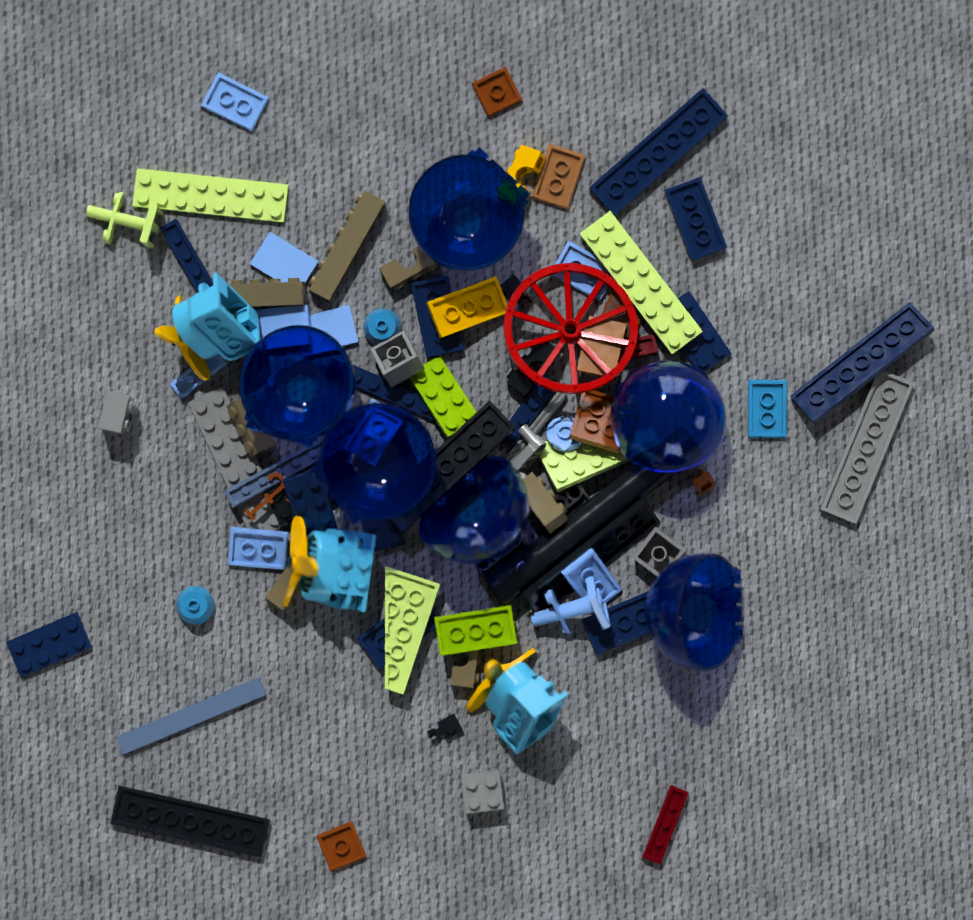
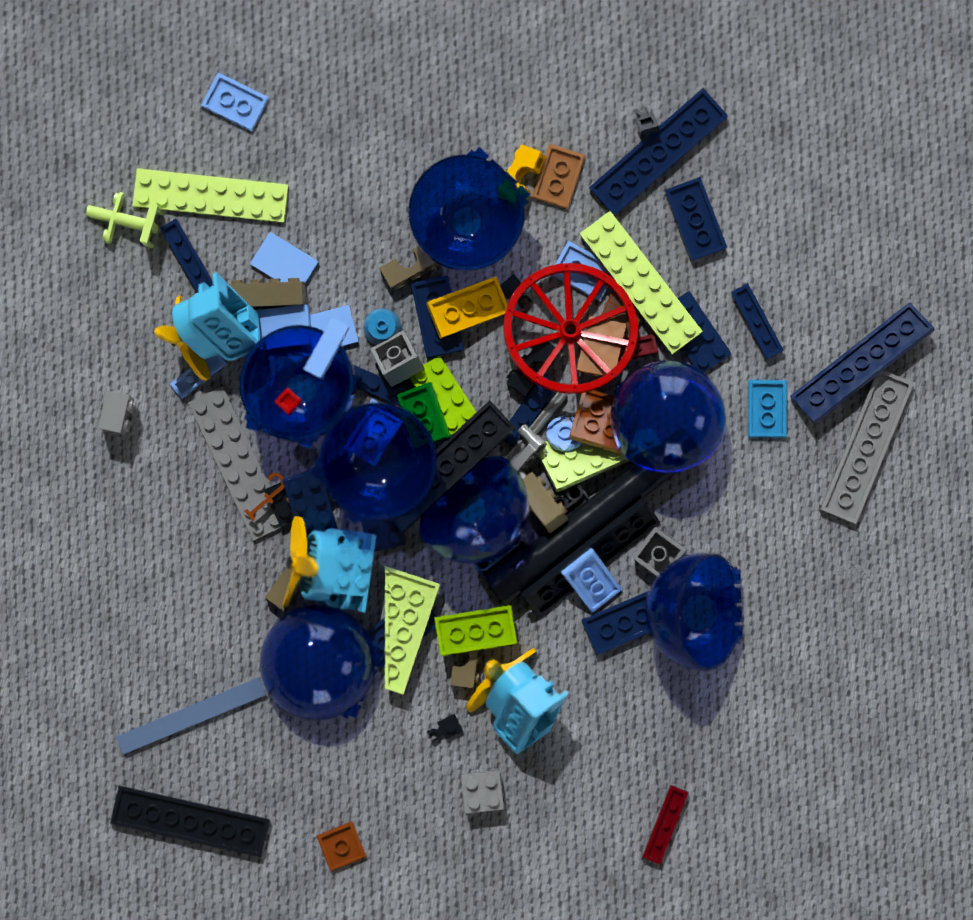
(49, 644): dark blue plate -> none
(194, 605): dark azure cone -> none
(254, 442): dark tan arch -> none
(258, 548): light blue tile -> none
(286, 467): sand blue tile -> none
(288, 401): none -> red tile
(318, 663): none -> clear blue windscreen
(326, 348): none -> light blue tile
(347, 246): dark tan brick -> none
(425, 406): none -> green tile
(497, 91): dark orange tile -> none
(588, 604): light blue piece -> none
(646, 122): none -> black plate
(703, 482): dark orange tile -> none
(757, 321): none -> dark blue plate

